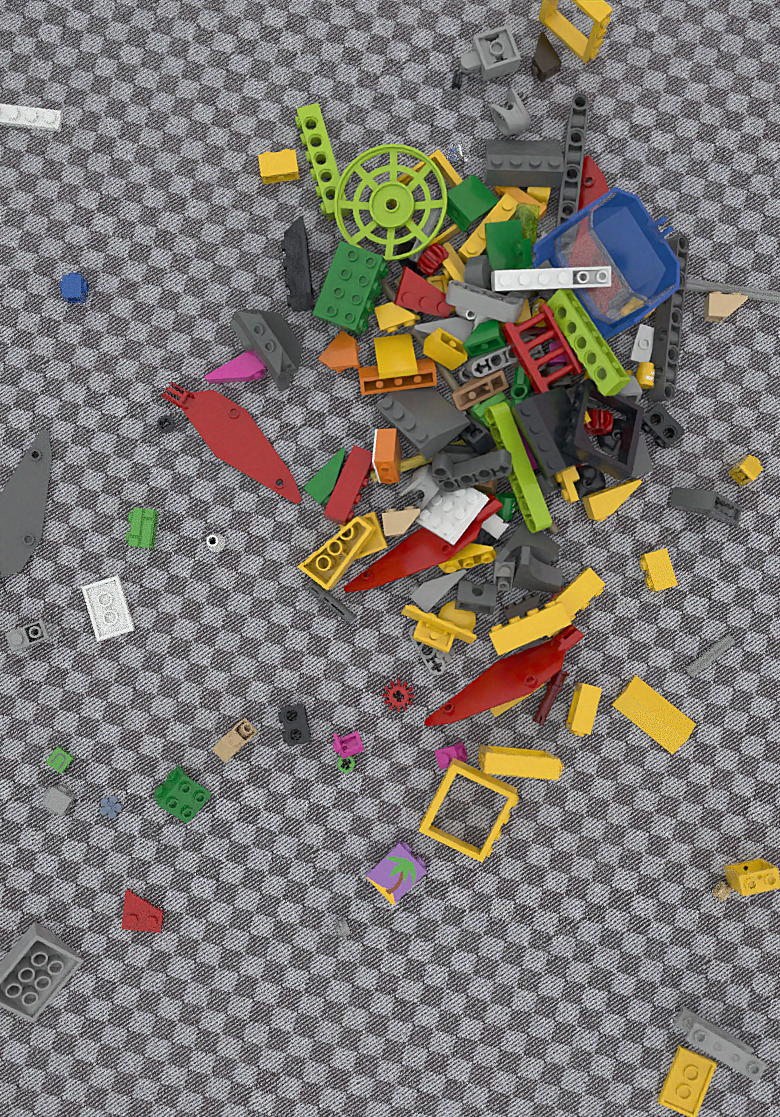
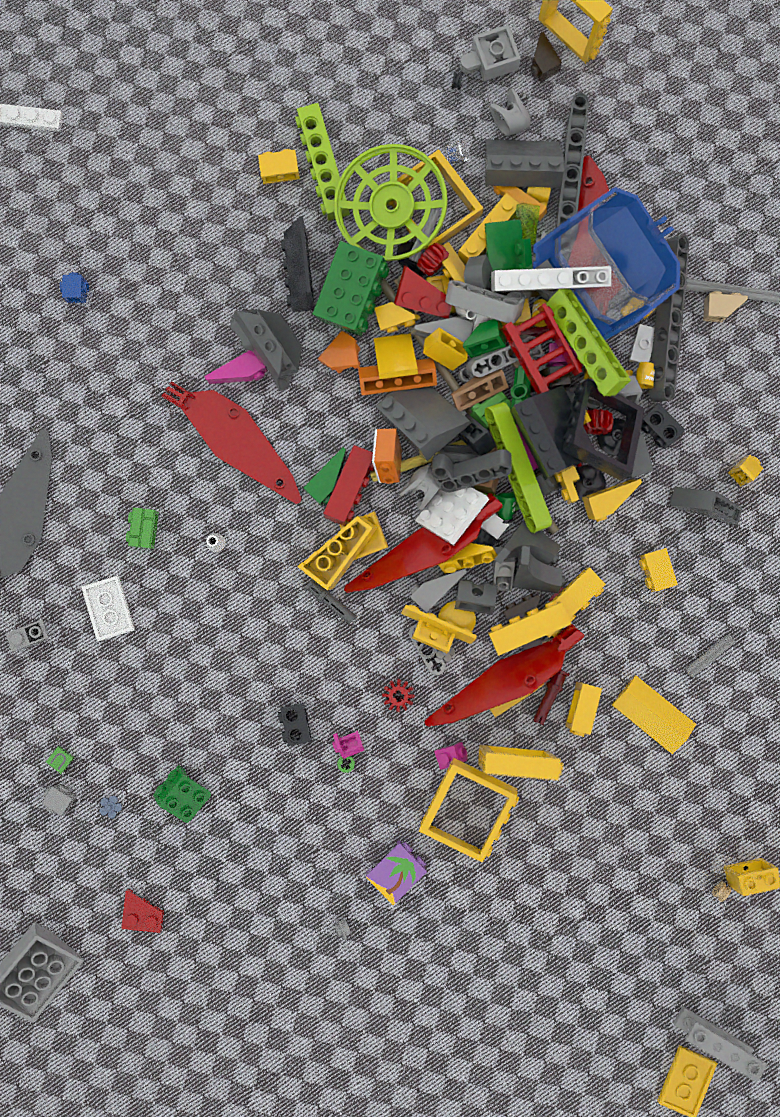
(168, 429): black bush -> none
(234, 740): tan slope -> none
(398, 522): tan slope -> none
(469, 202): green panel -> none

